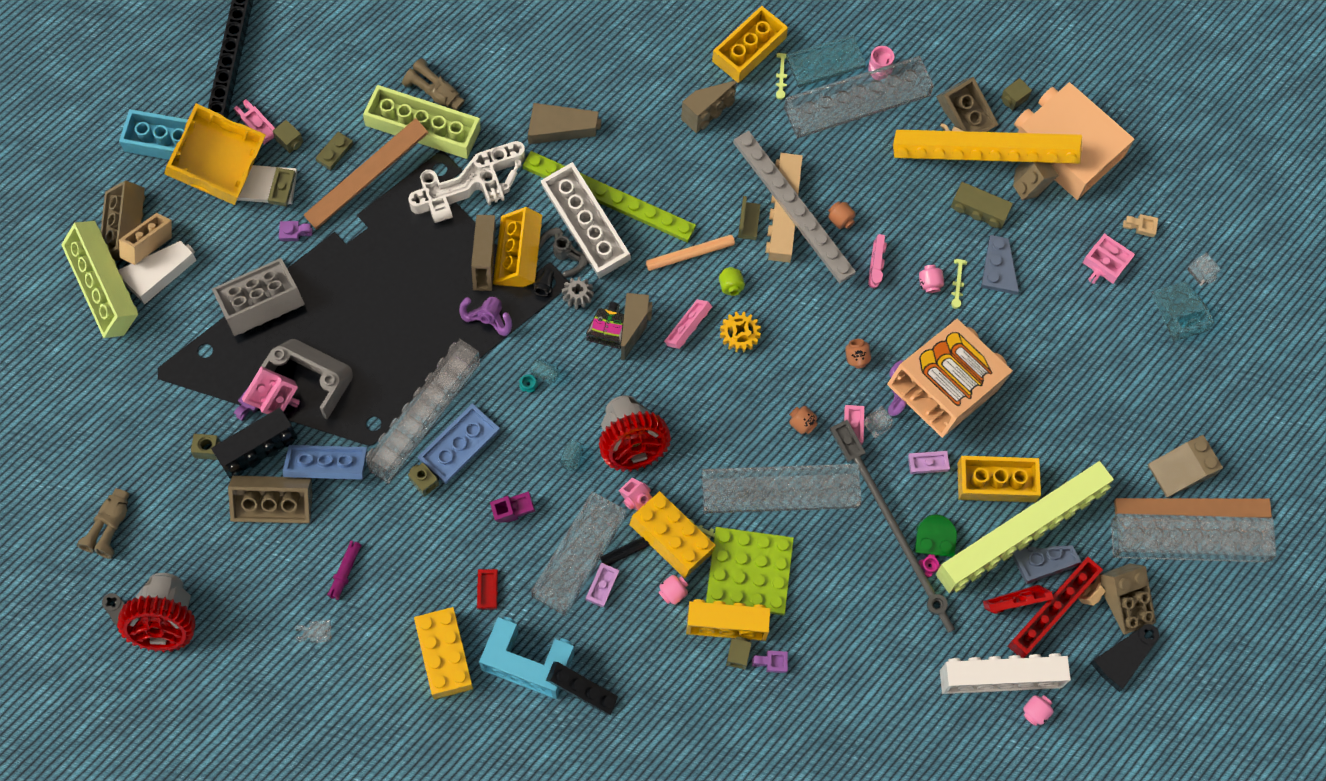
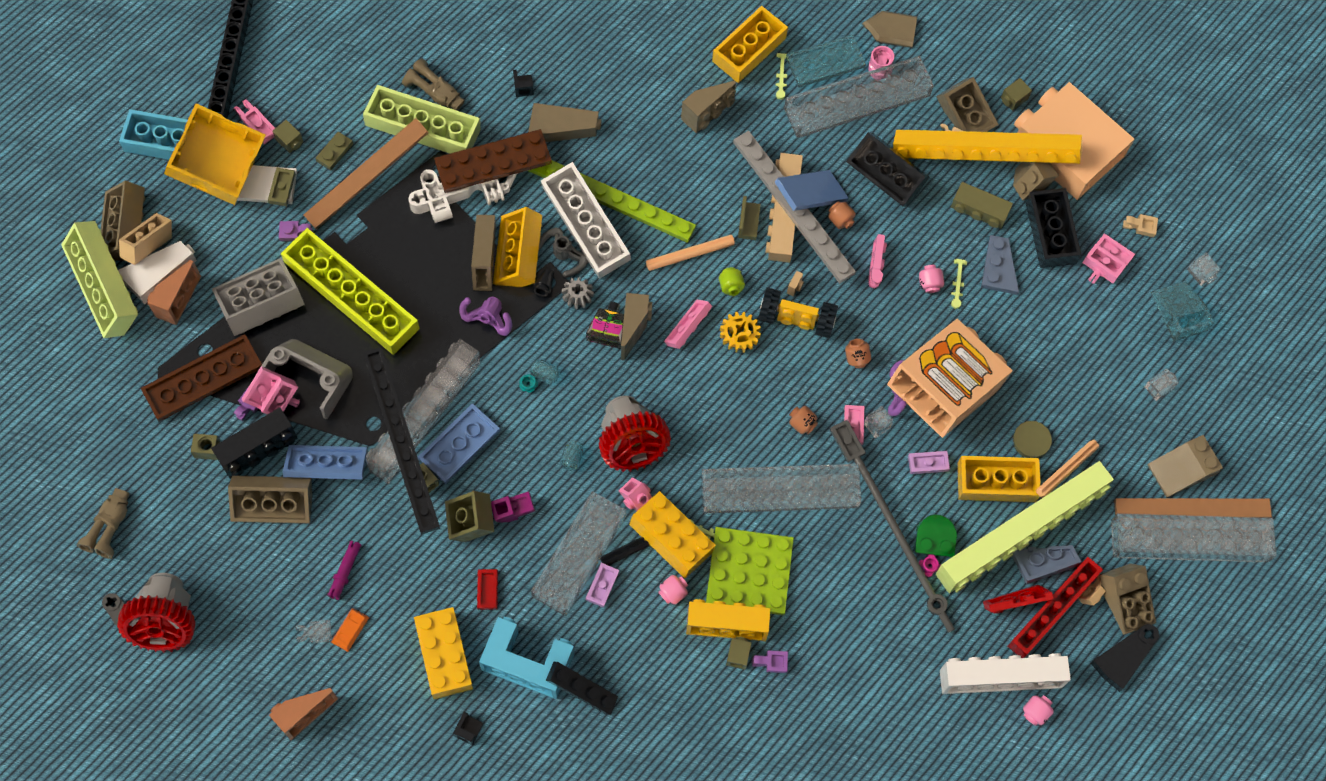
(174, 293): none -> nougat slope
(201, 377): none -> reddish brown plate
(299, 712): none -> nougat slope
(350, 291): none -> neon yellow brick
(350, 629): none -> orange tile
(401, 441): none -> black plate
(467, 728): none -> black panel
(469, 516): none -> olive brick
(492, 161): none -> reddish brown plate
(523, 84): none -> black panel
(796, 284): none -> tan plate
(797, 314): none -> plate
(811, 190): none -> medium blue tile
(887, 169): none -> black brick
(892, 28): none -> dark tan tile
(1032, 439): none -> olive tile
(1053, 228): none -> black brick
(1063, 472): none -> light nougat axle
(1161, 384): none -> clear brick

